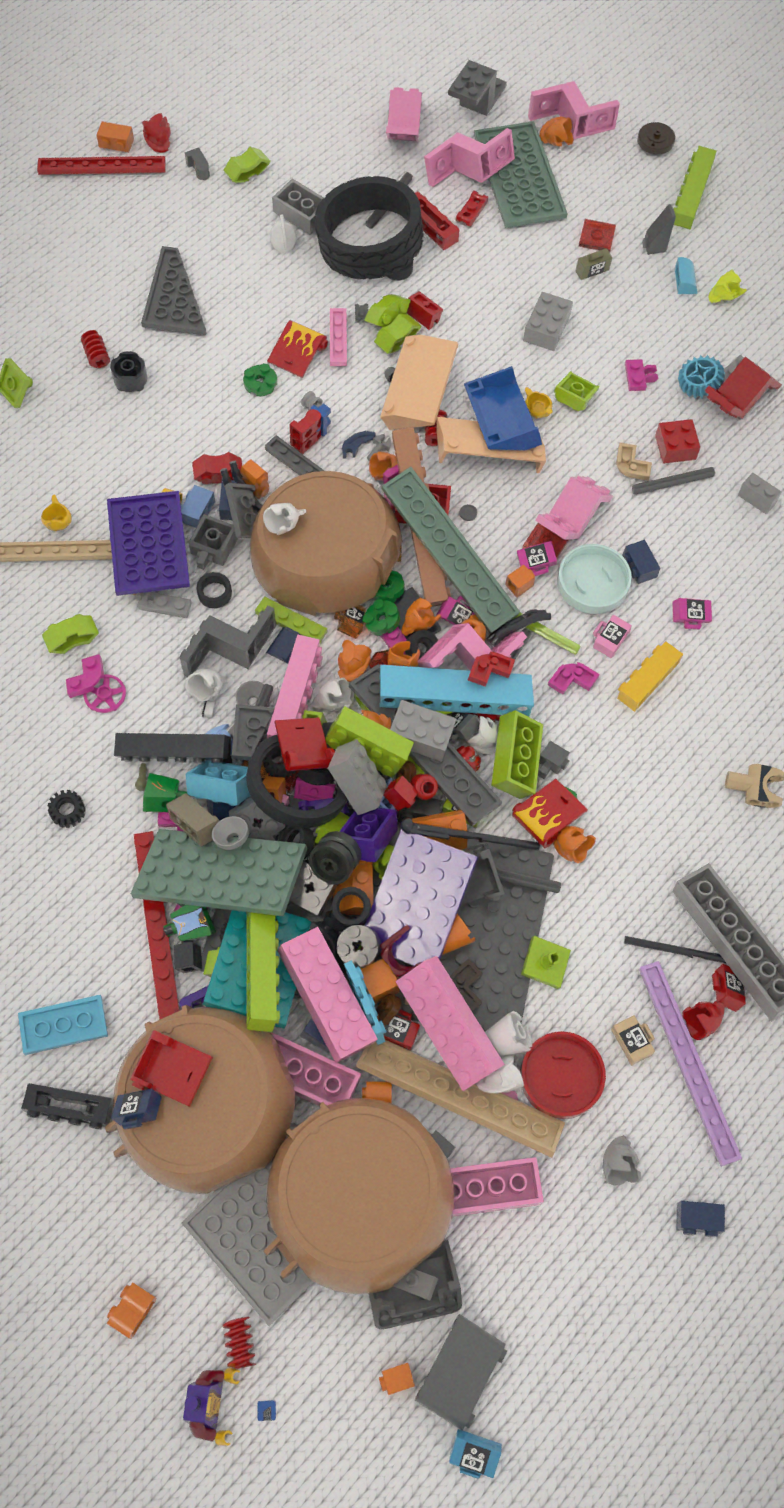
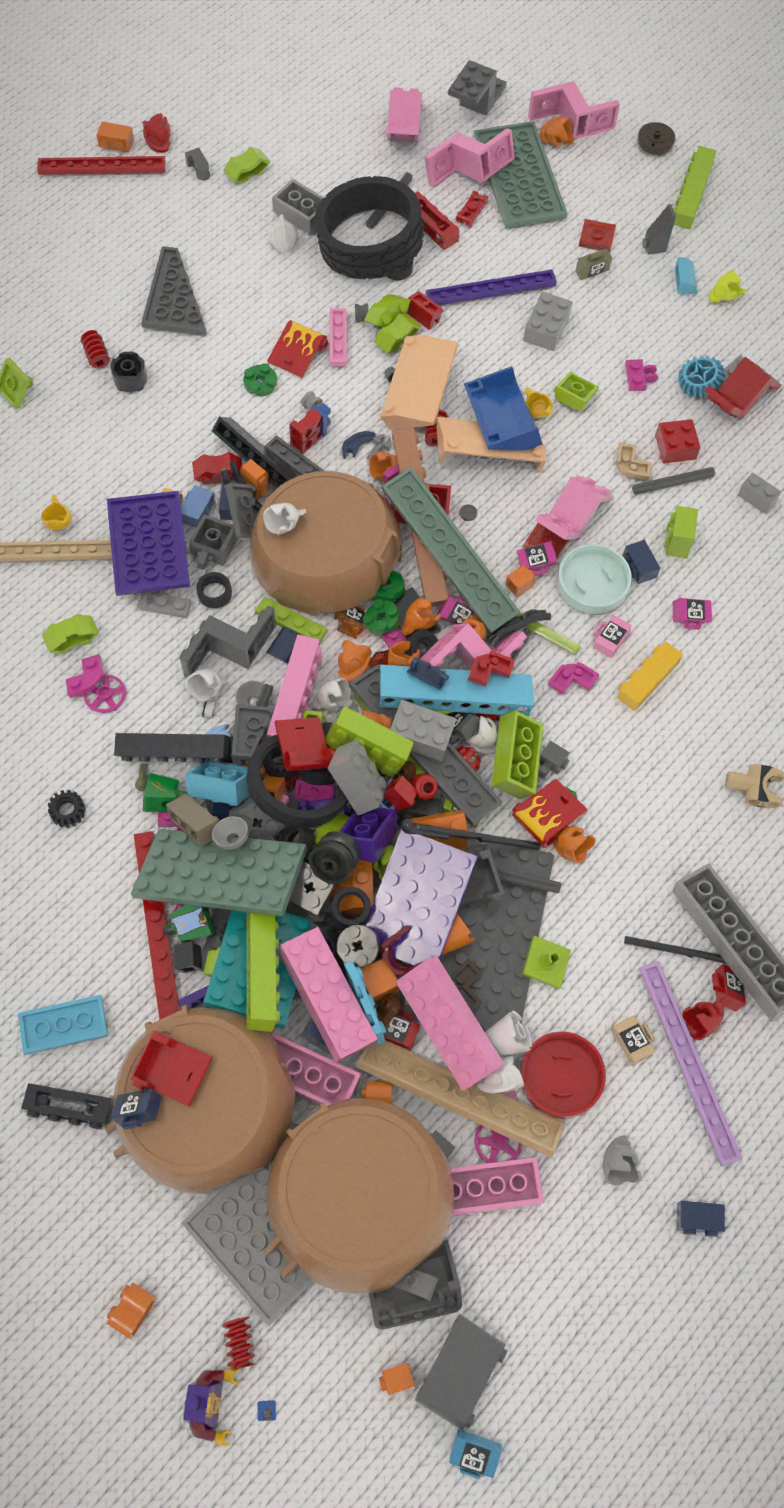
(249, 448): none -> black brick
(428, 674): none -> dark blue hinge
(492, 287): none -> dark purple plate
(497, 1143): none -> dark pink wheel
(681, 531): none -> lime brick

